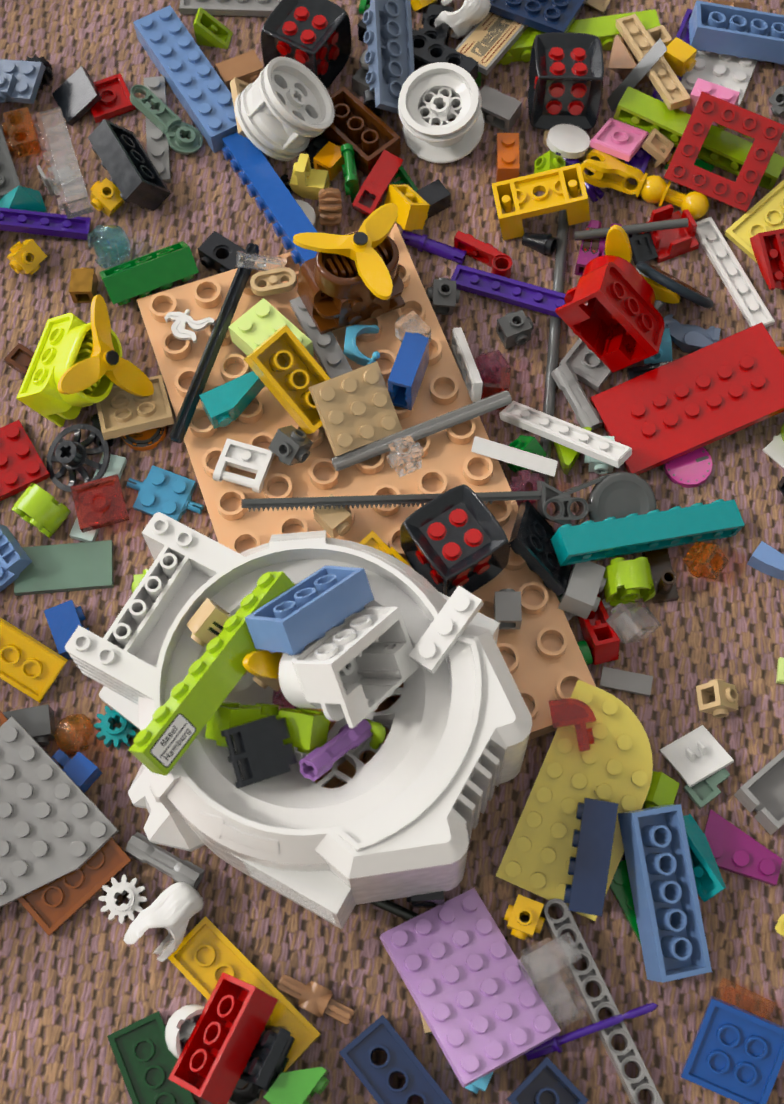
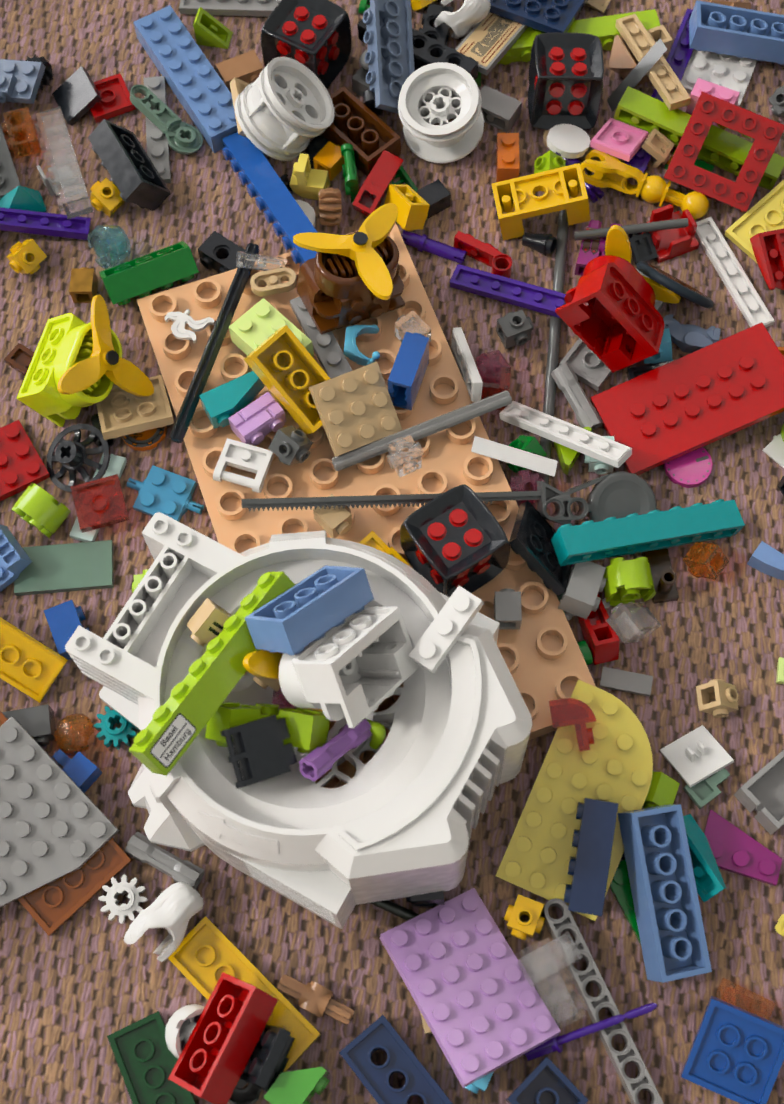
(257, 420): none -> lavender brick
(443, 296): dark grey brick -> none
(680, 56): yellow brick -> none

